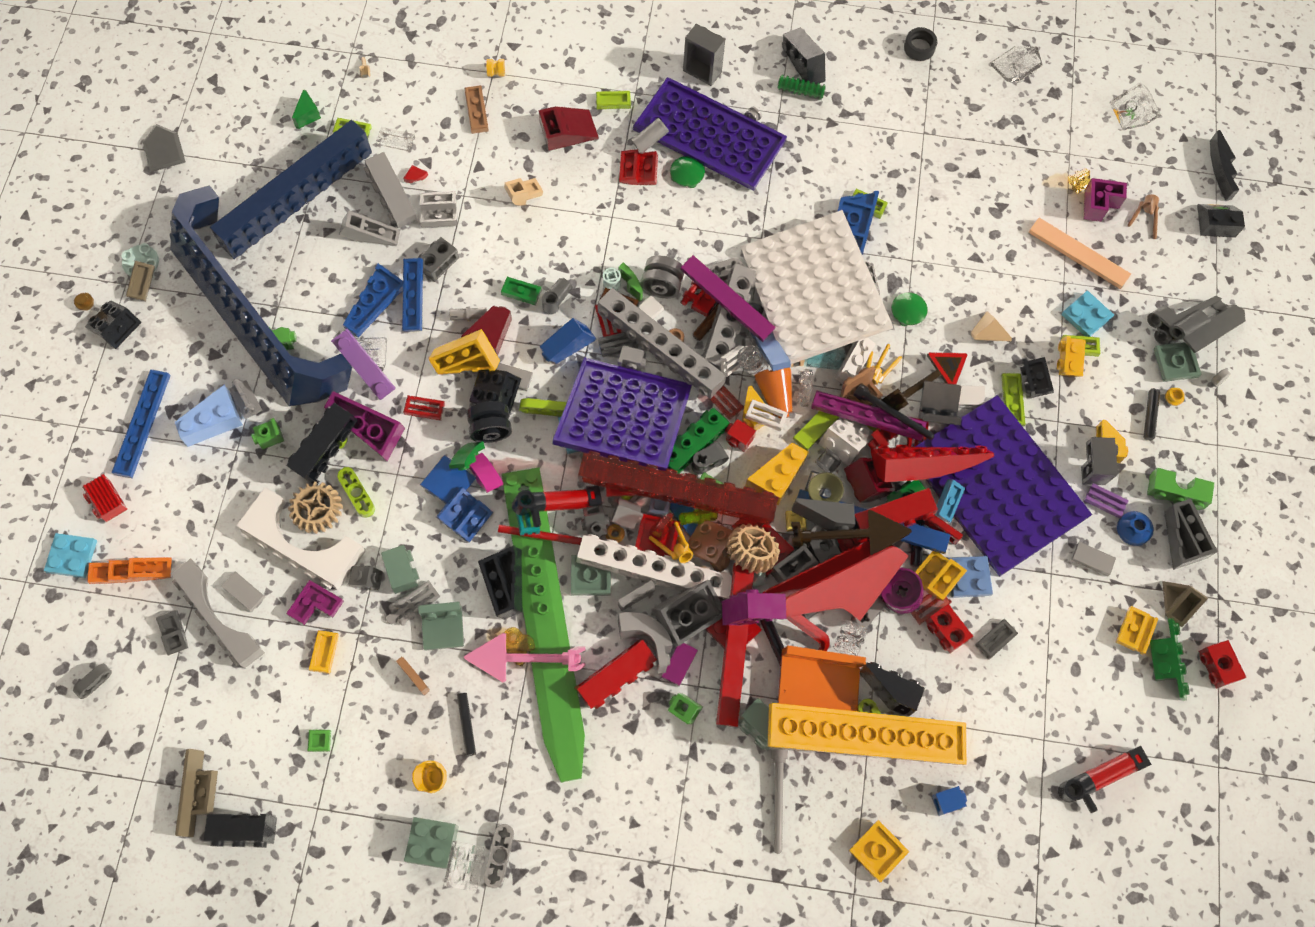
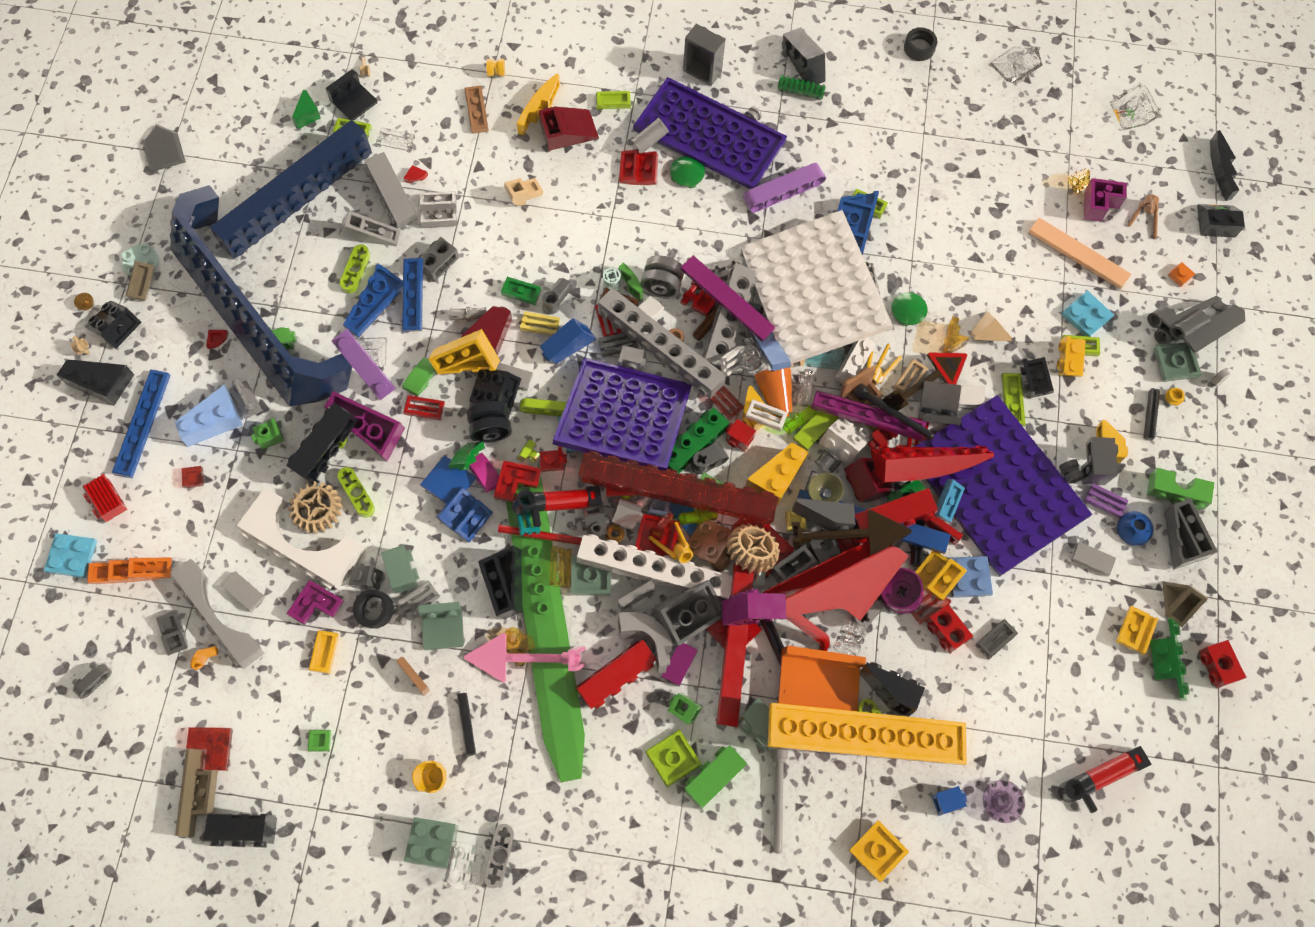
(80, 346): none -> tan plate
(97, 379): none -> black wedge
(192, 477): none -> clear red tile
(202, 655): none -> light orange arm
(216, 338): none -> red tile
(216, 742): none -> clear red plate
(350, 95): none -> black bracket
(354, 261): none -> lime beam
(363, 598): none -> black tyre
(419, 377): none -> bright green slope
(511, 476): none -> red plate
(527, 452): none -> lime tile
(539, 321): none -> light yellow tile
(541, 100): none -> yellow slope
(553, 460): none -> red bracket
(564, 567): none -> clear yellow tile
(673, 758): none -> lime tile
(714, 776): none -> bright green brick
(784, 187): none -> medium lavender beam
(799, 419): none -> clear neon green axle
(919, 365): none -> tan tile
(953, 340): none -> clear yellow slope
(1012, 797): none -> clear purple dish
(1071, 471): none -> dark grey wheel
(1181, 274): none -> orange plate

